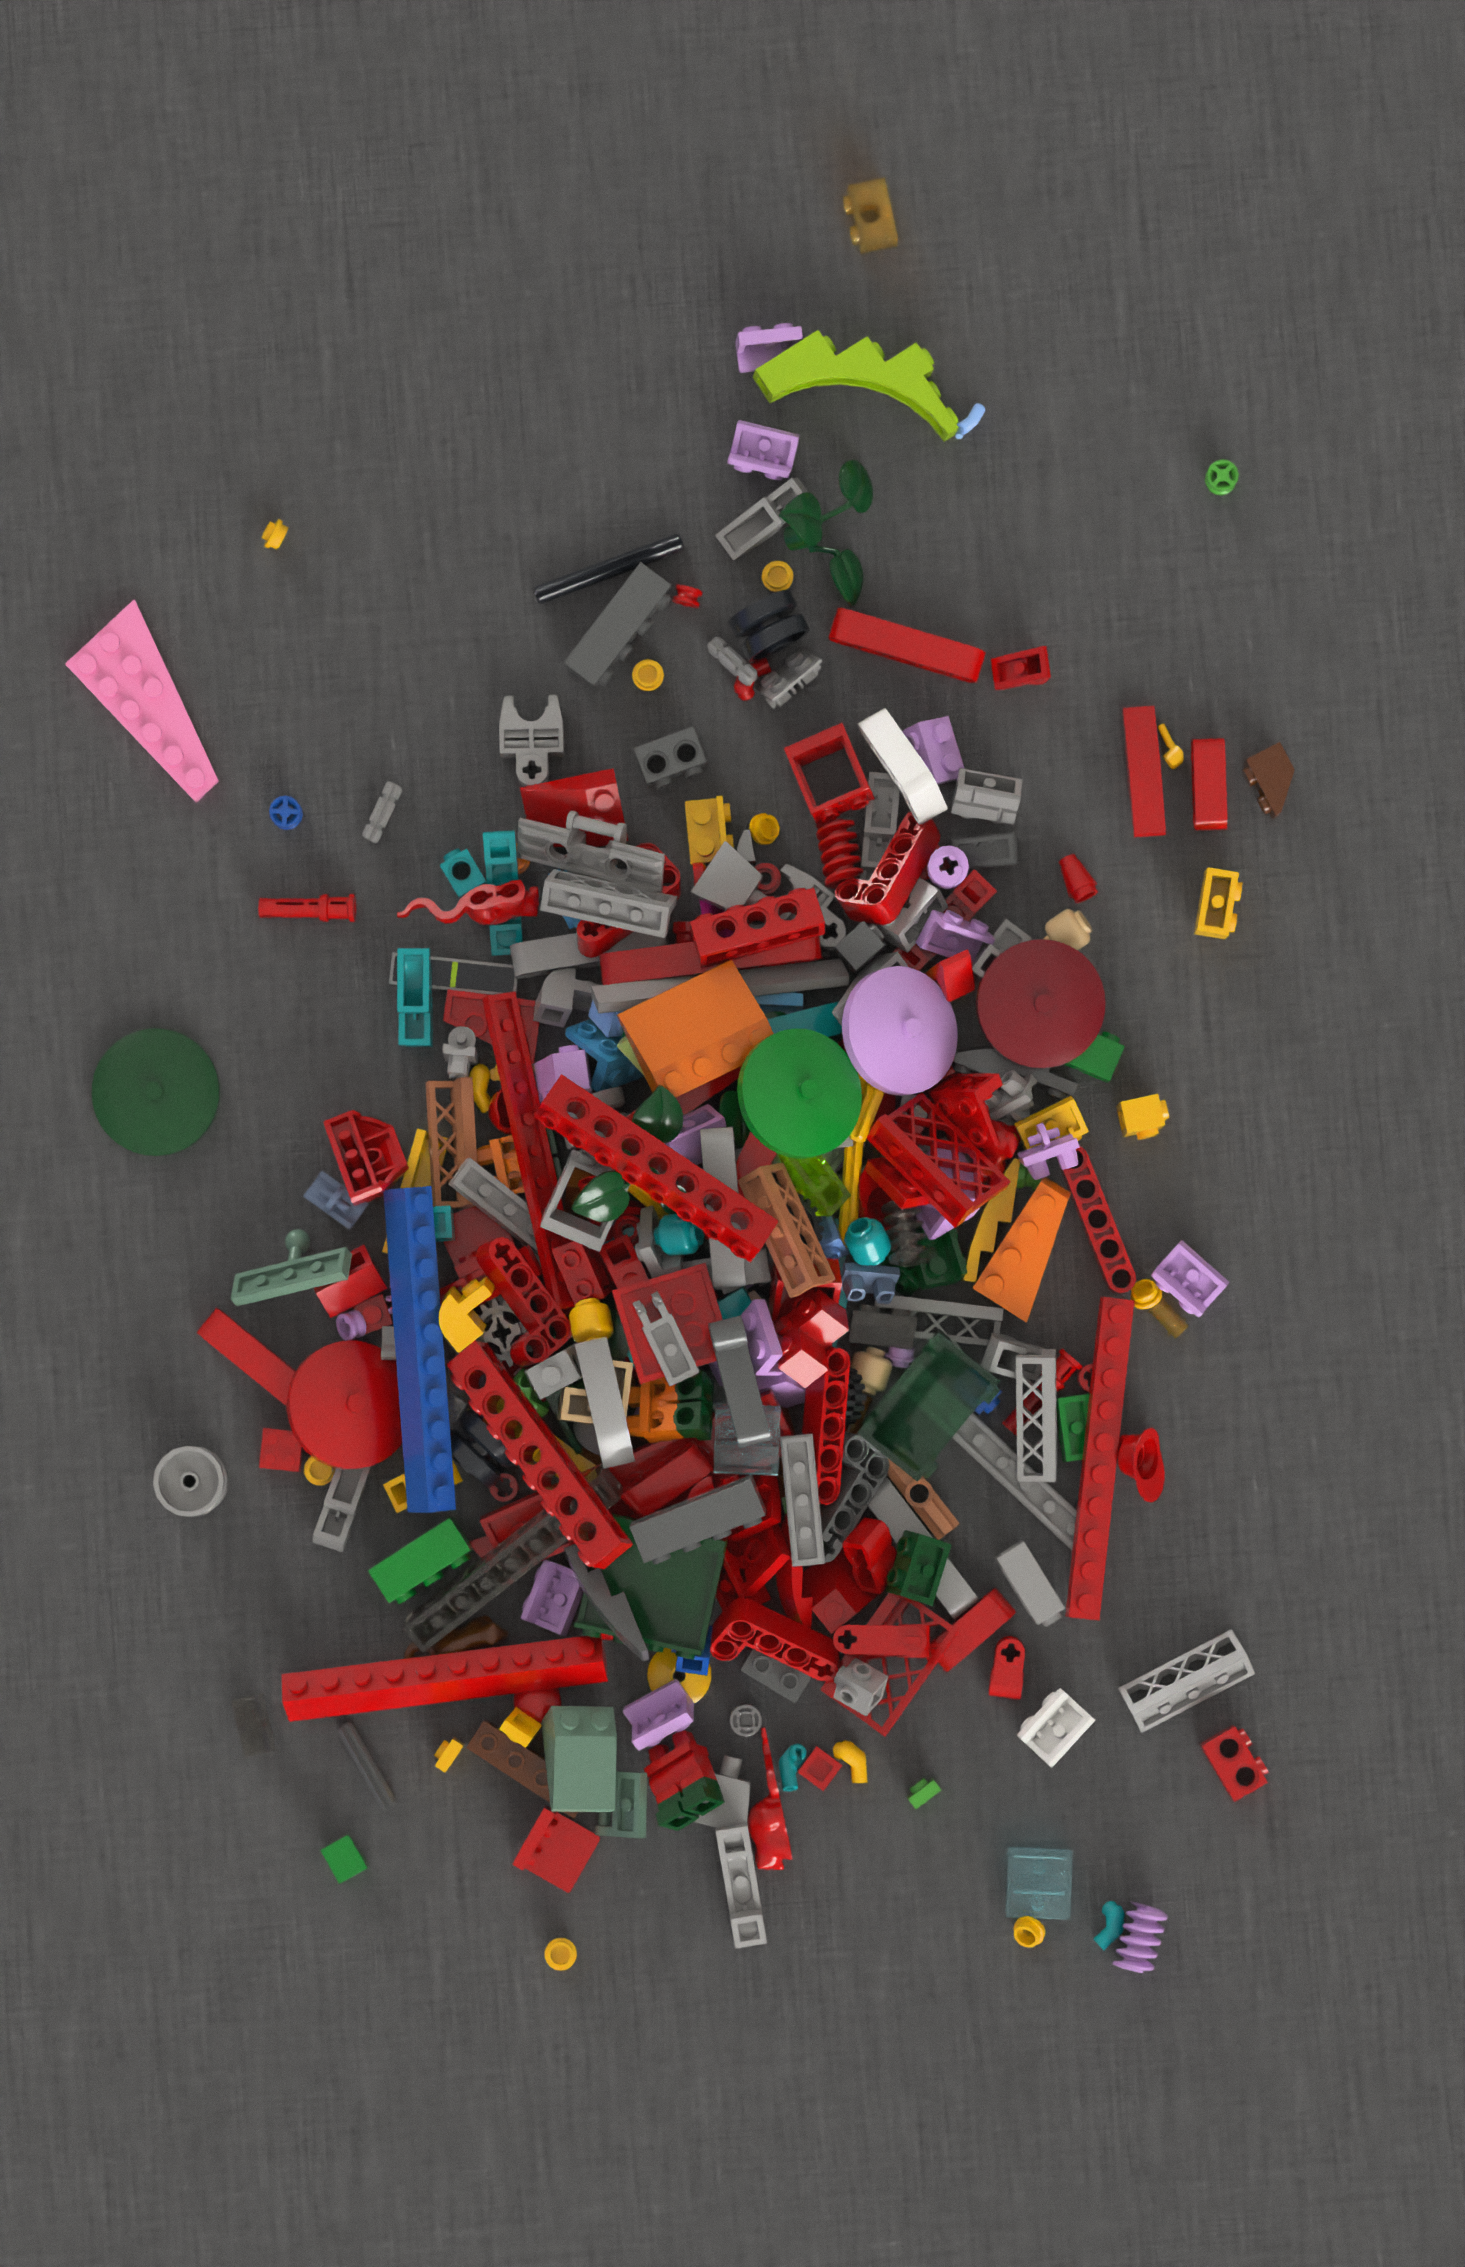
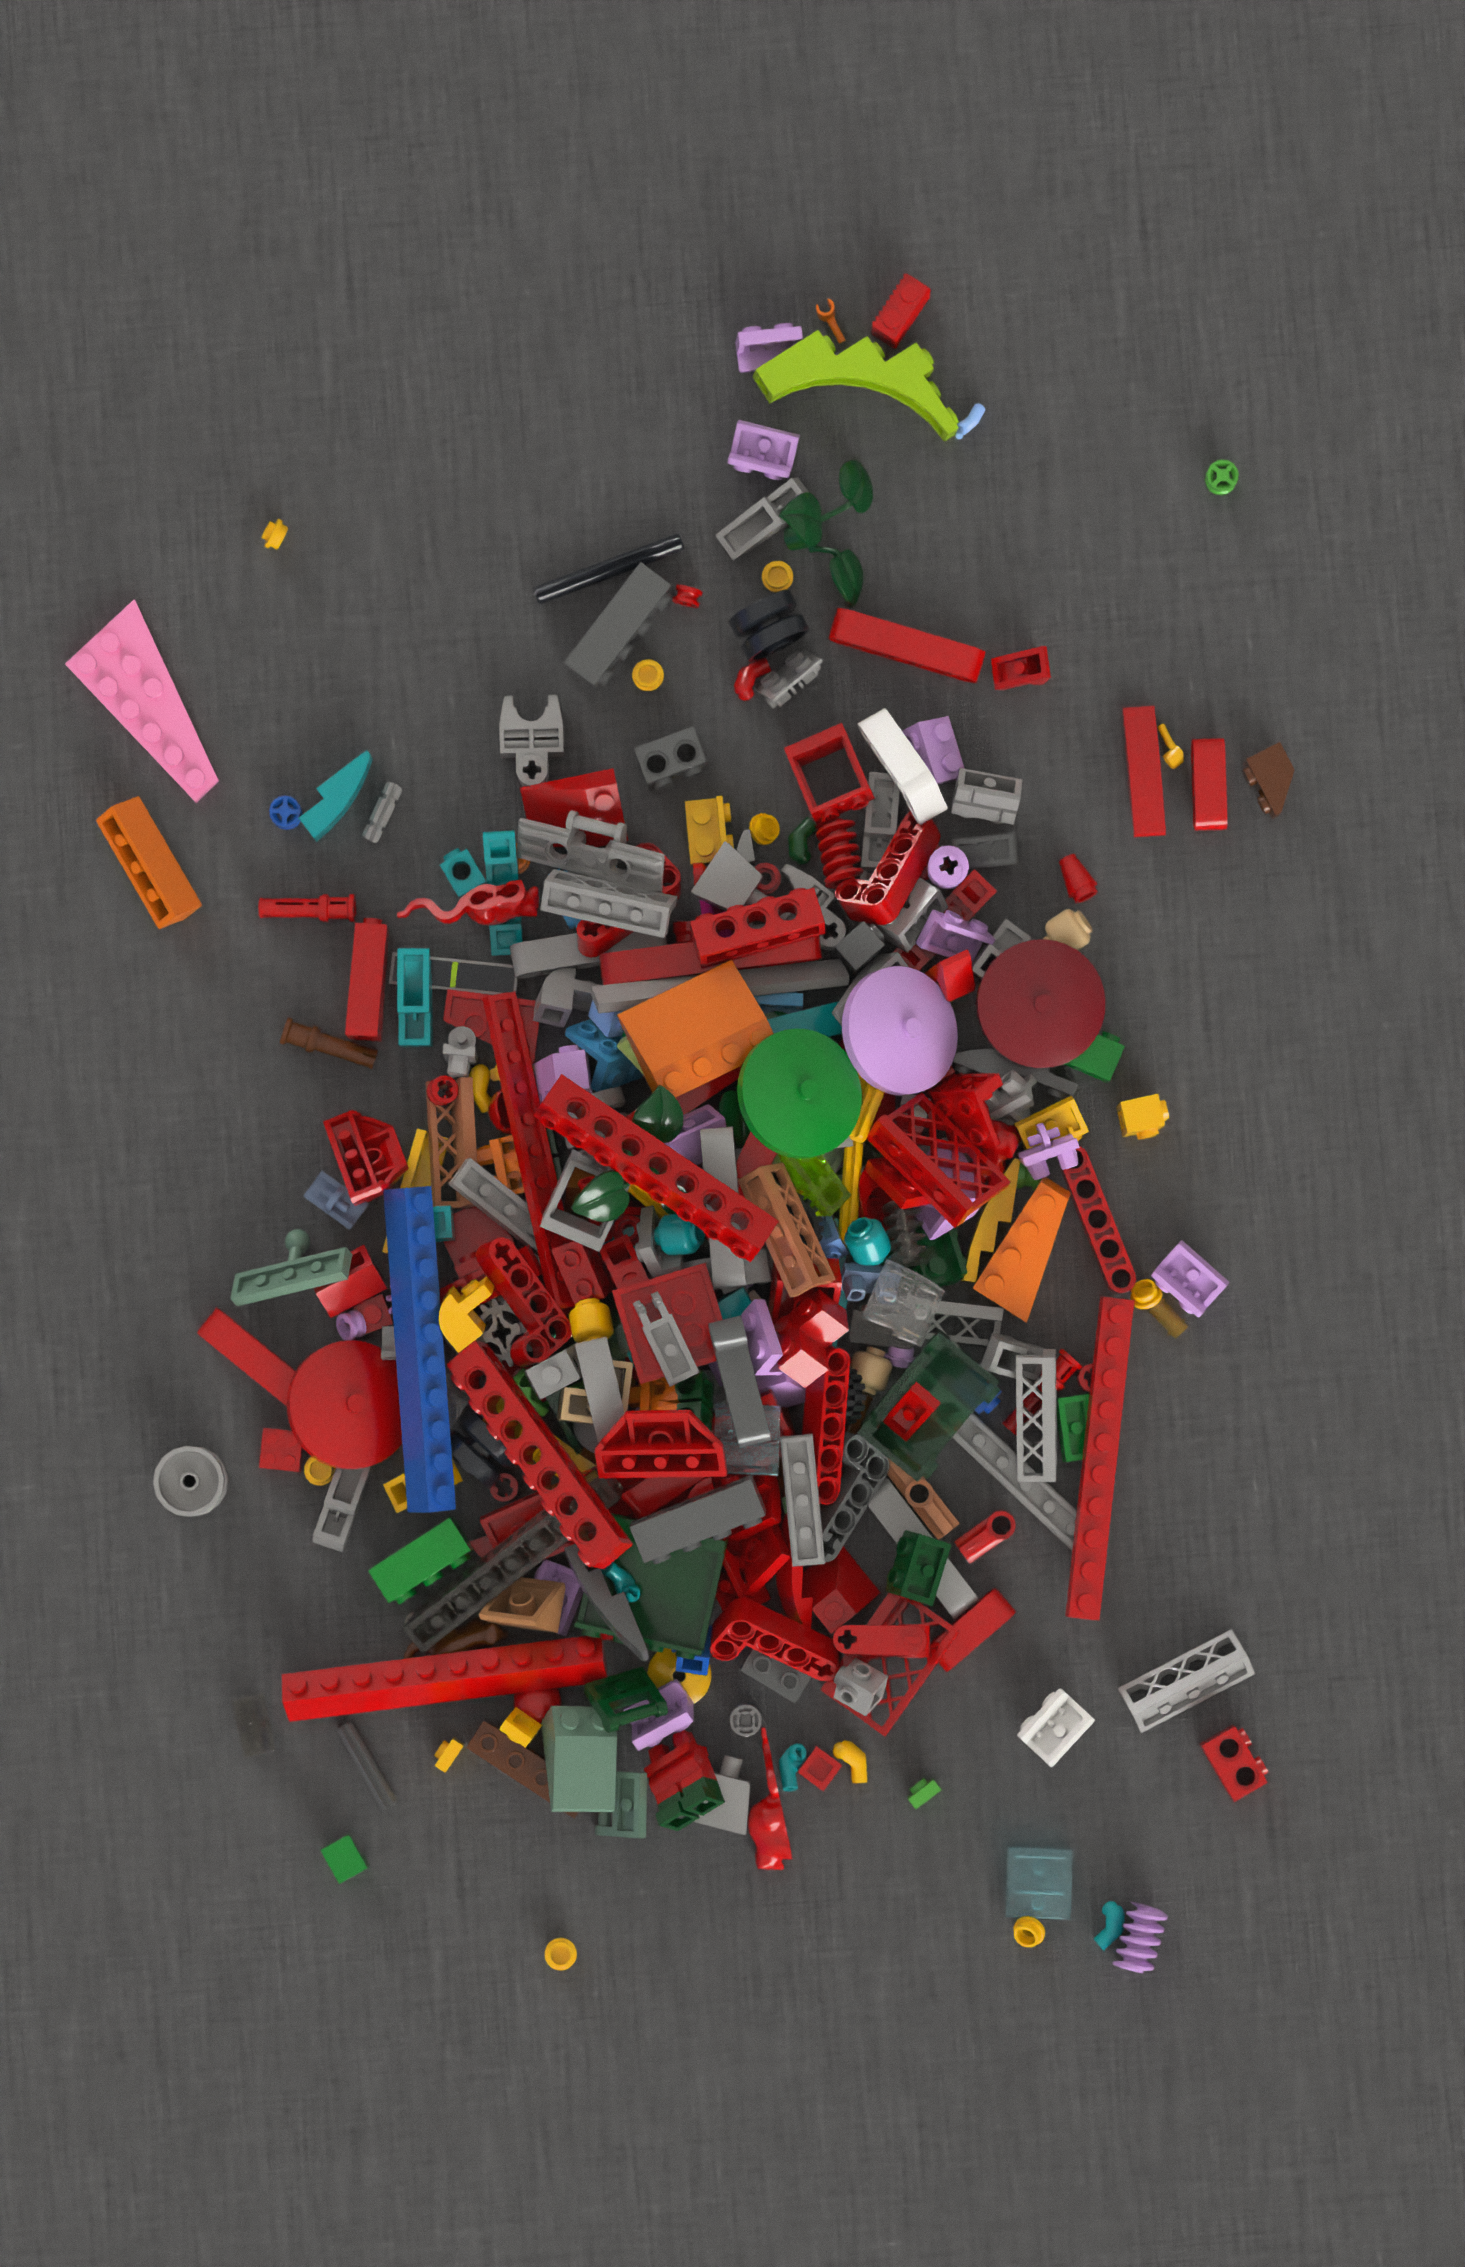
(151, 862): none -> orange brick
(155, 1092): dark green dish -> none
(314, 1039): none -> reddish brown pin
(337, 796): none -> teal slope
(367, 981): none -> red slope
(451, 1092): none -> red bush
(527, 1605): none -> medium nougat slope
(557, 1849): red bracket -> none
(621, 1691): none -> dark green plate
(622, 1582): none -> teal arm
(660, 1446): none -> red wedge
(732, 661): light grey axle -> none
(741, 1885): light grey slope -> none
(798, 842): none -> dark green arm
(829, 317): none -> orange hand
(870, 1554): red brick -> none
(875, 197): clear yellow brick -> none
(900, 311): none -> red brick
(903, 1302): none -> clear slope
(911, 1411): none -> red slope
(983, 1536): none -> red piece
(1006, 1674): red piece -> none
(1030, 1584): light grey window -> none
(1142, 1460): red piece -> none
(1216, 903): yellow brick -> none

